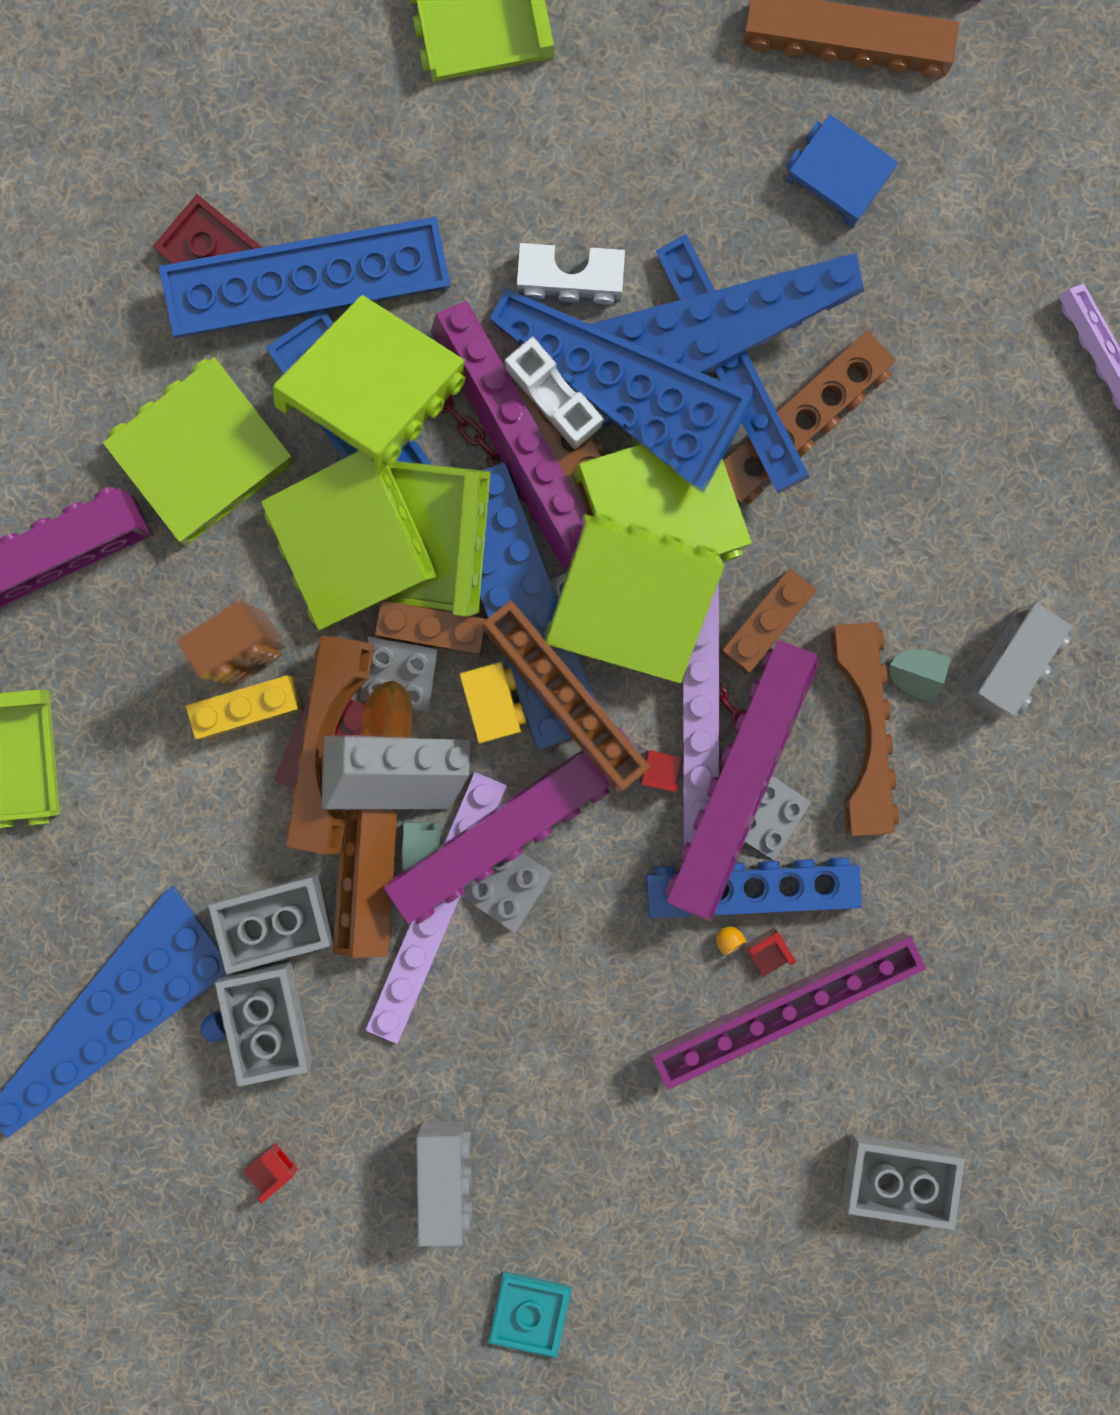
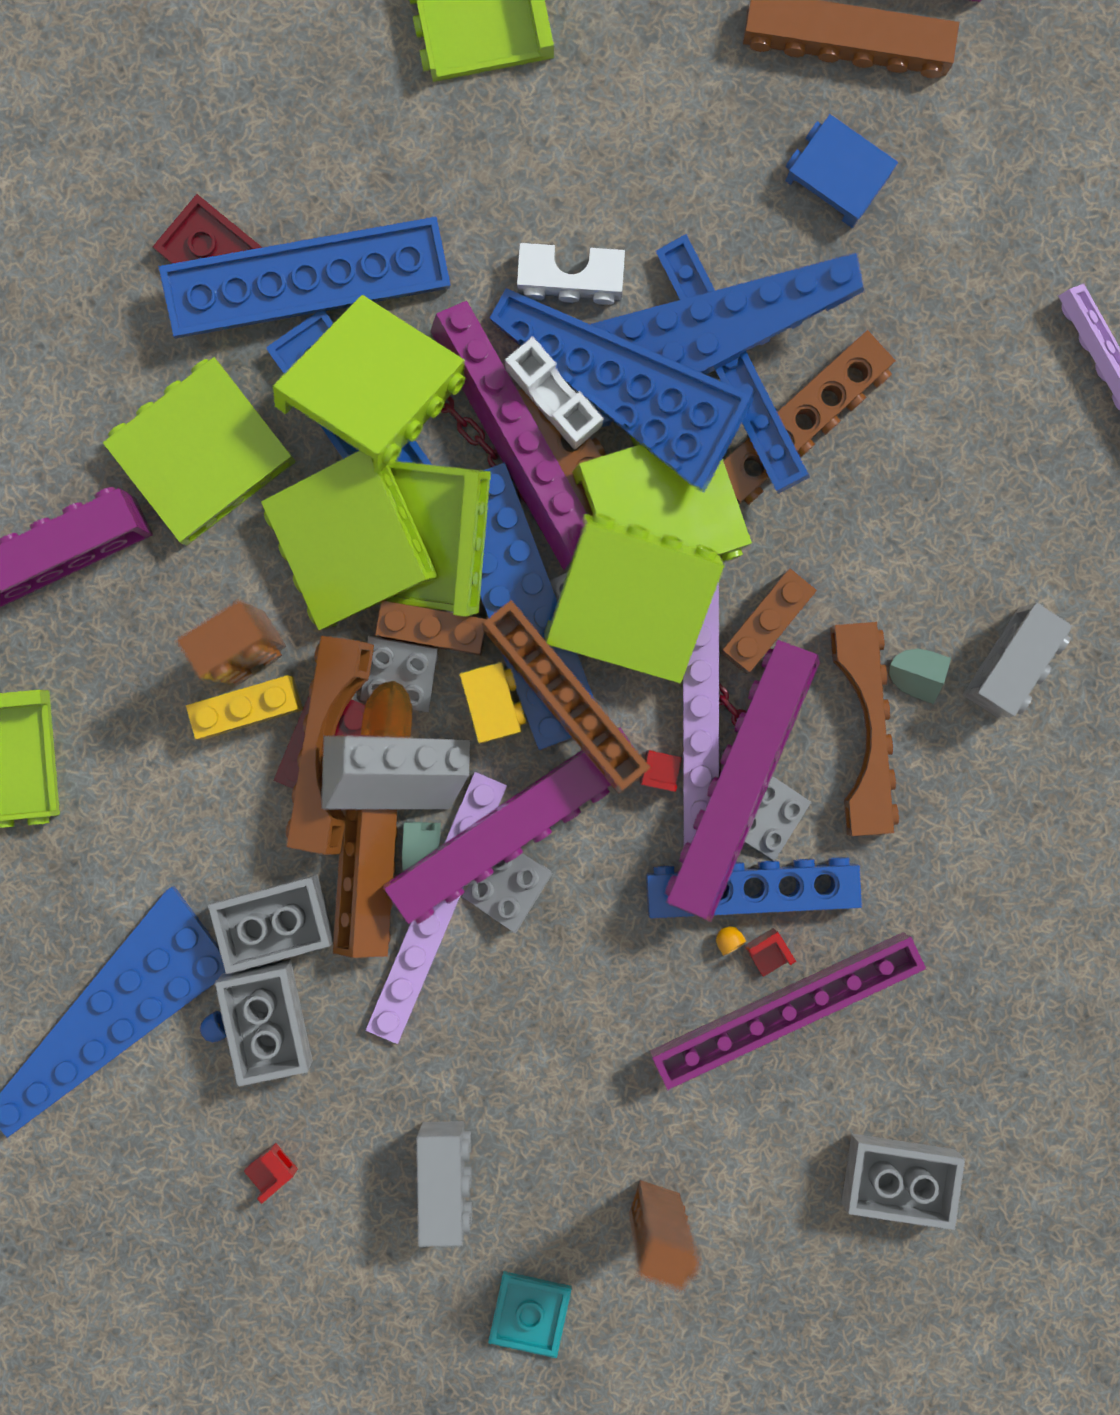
(662, 1236): none -> dark orange brick

